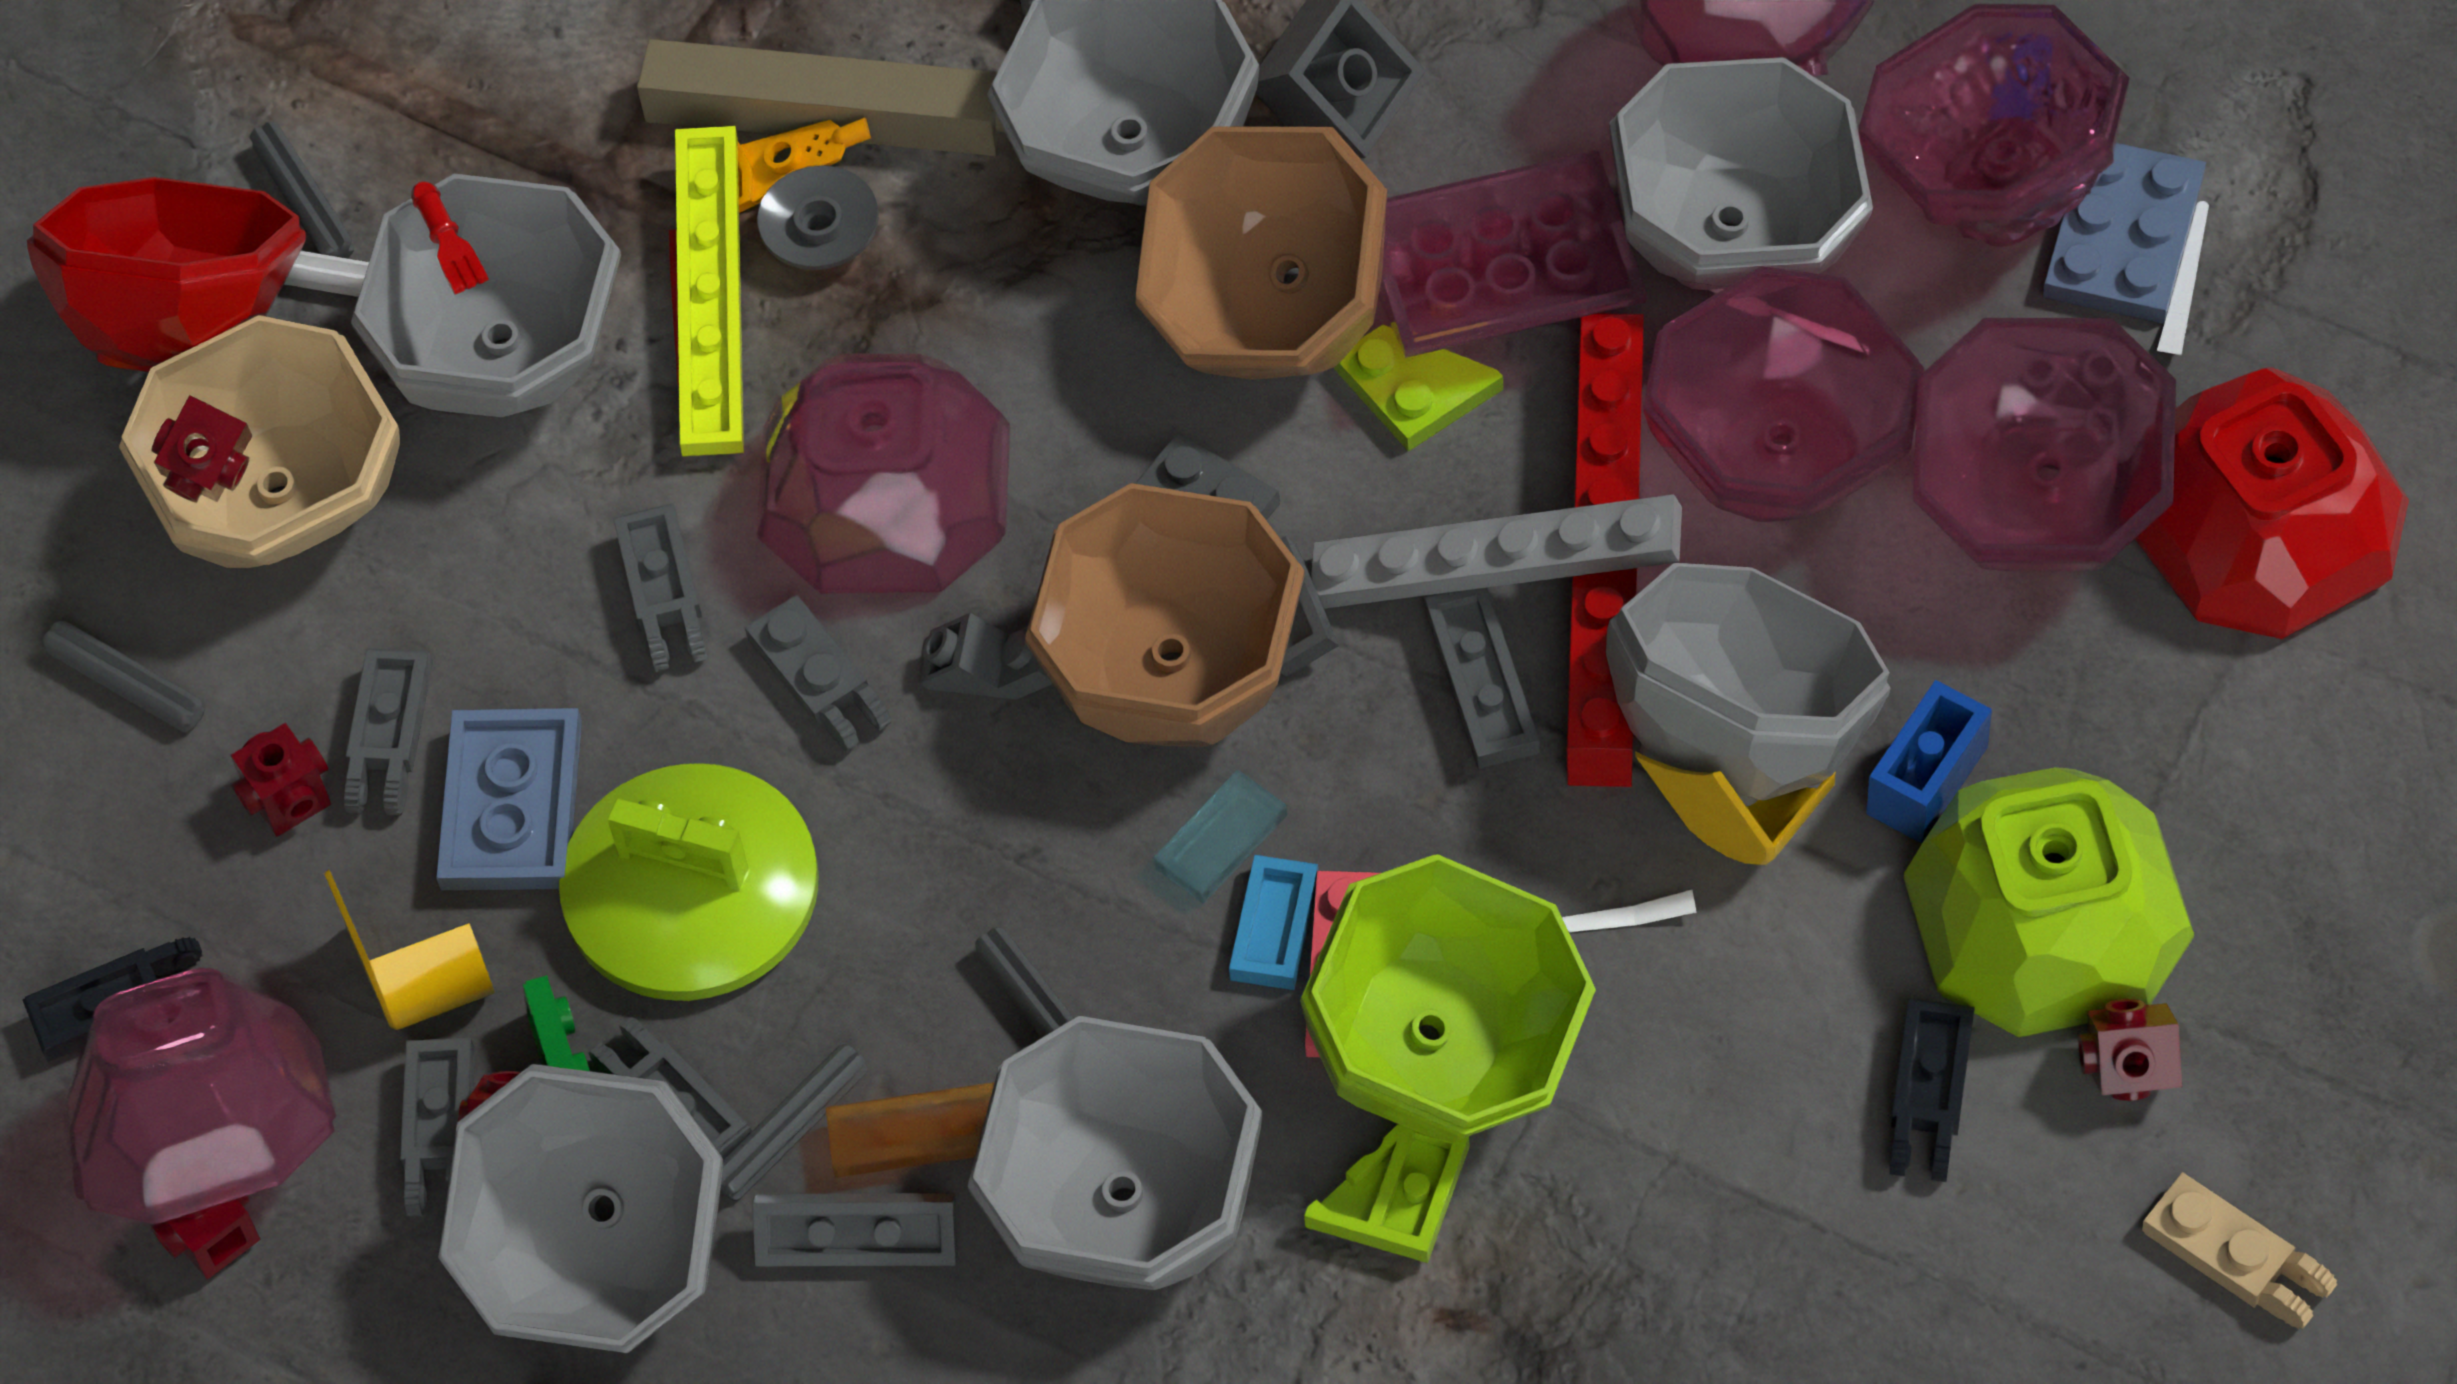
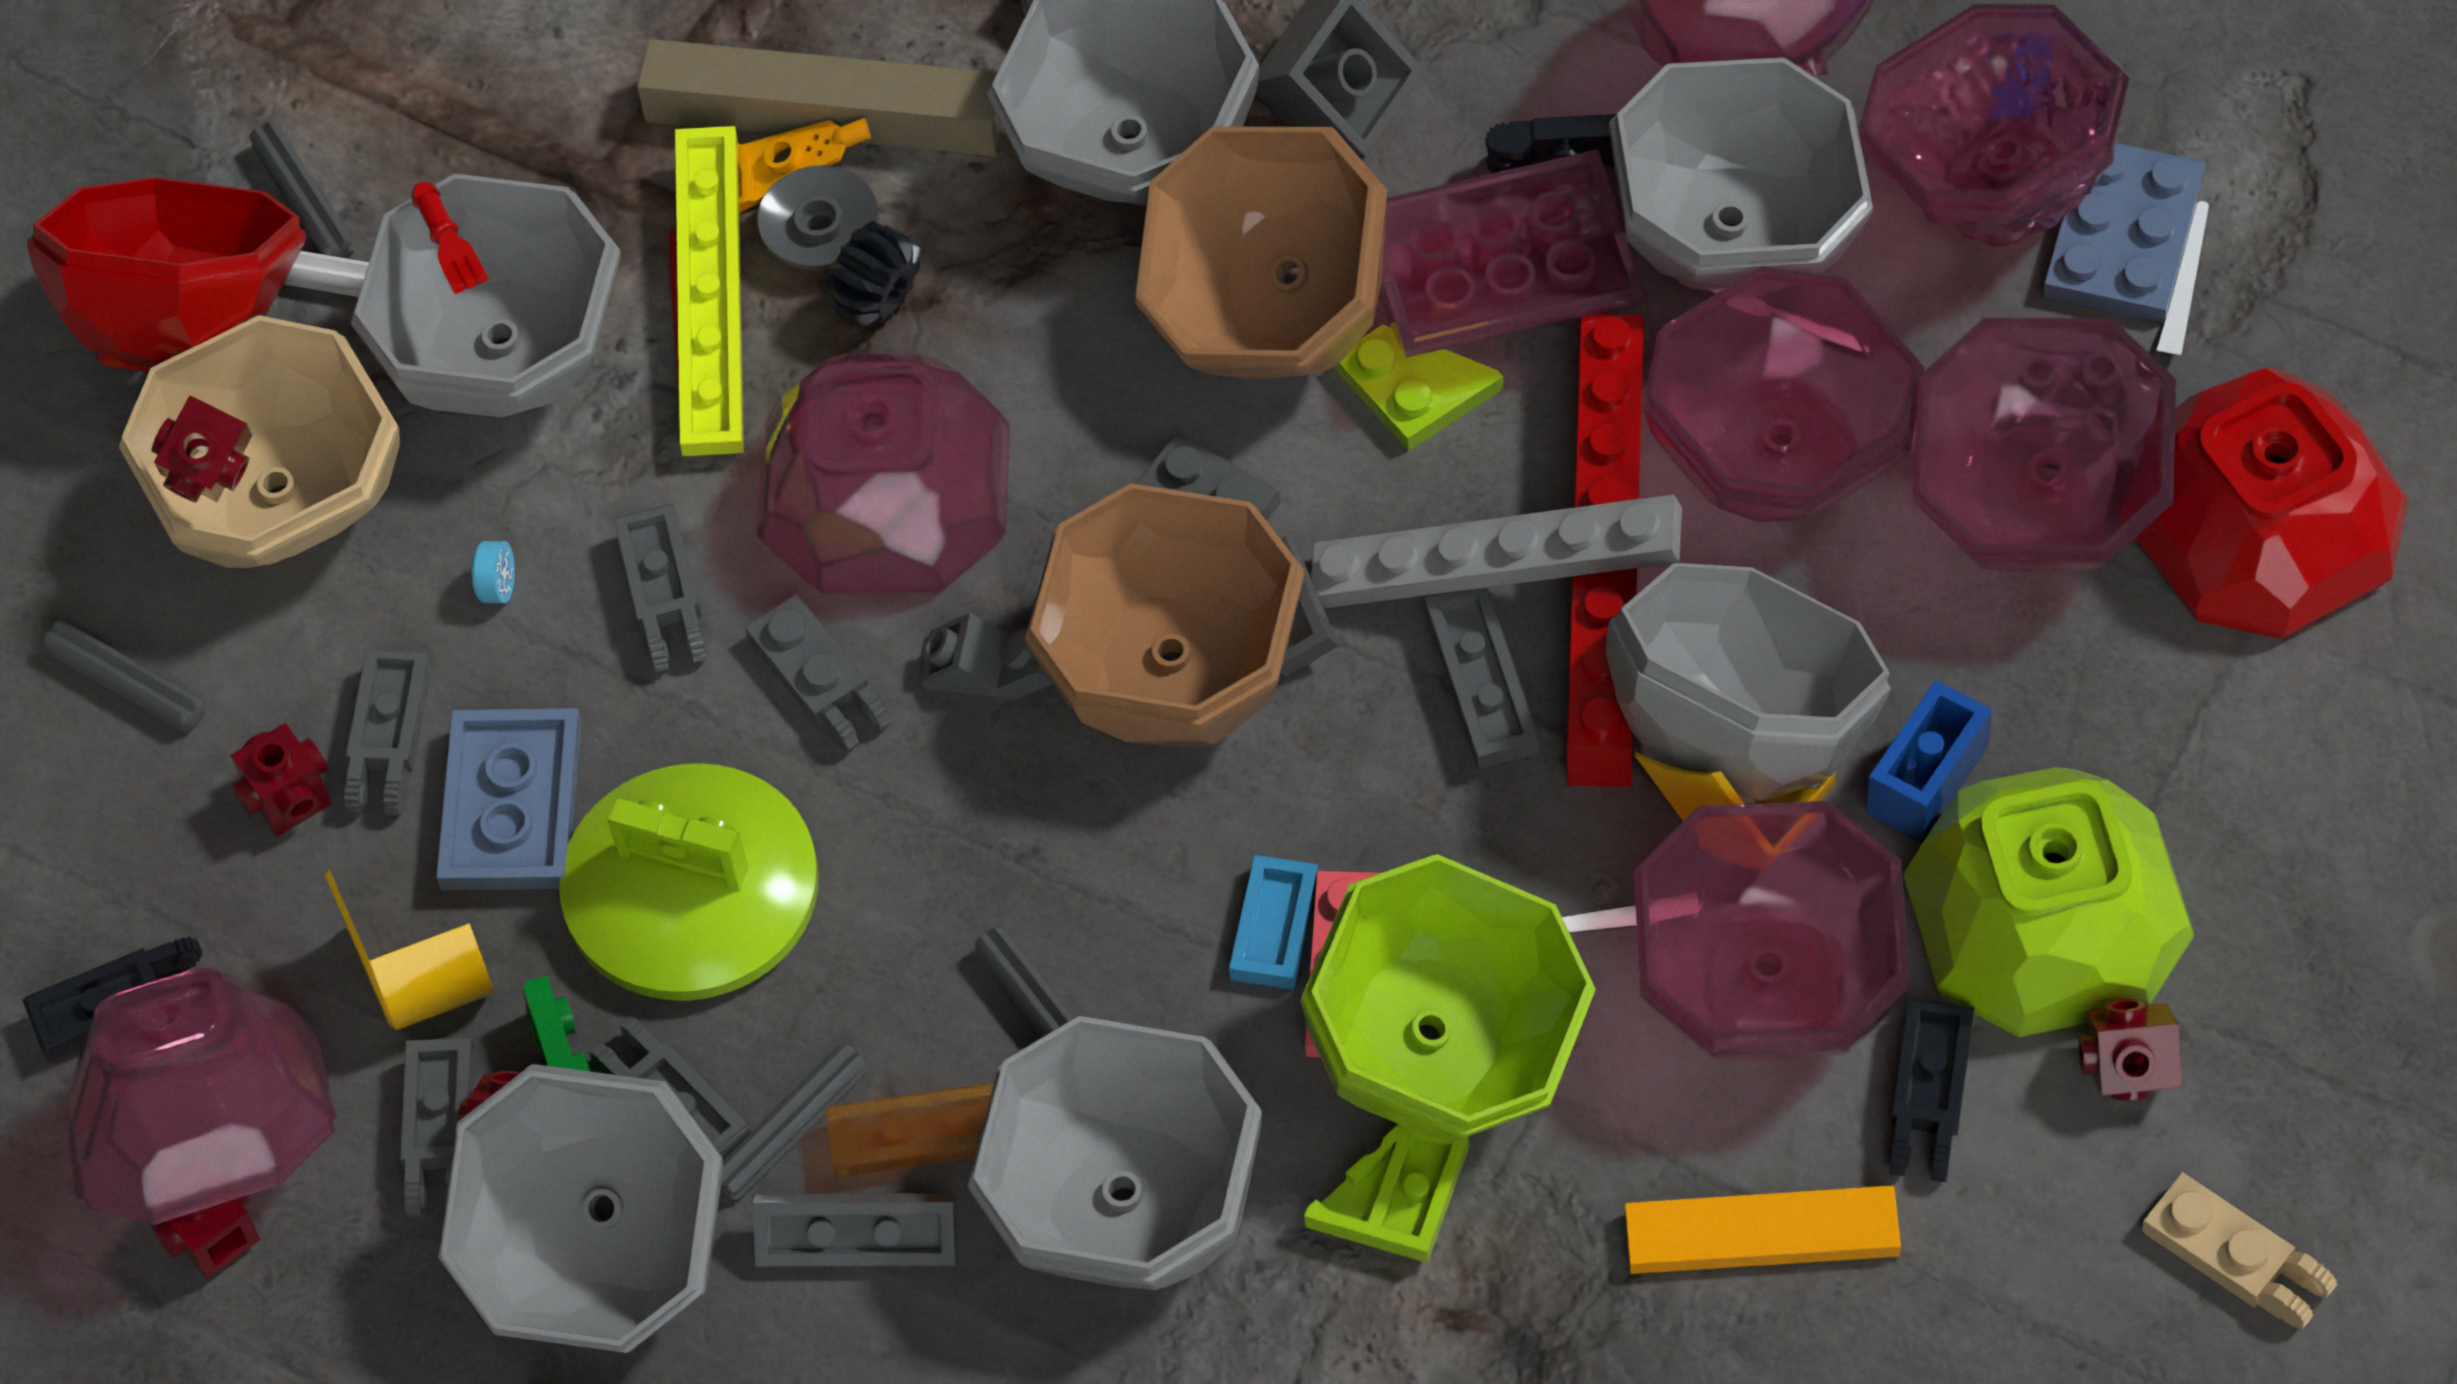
(493, 572): none -> medium azure tile
(872, 275): none -> black gear
(1220, 836): clear light blue tile -> none
(1547, 139): none -> black hinge
(1762, 1229): none -> light orange tile
(1777, 889): none -> clear pink rock

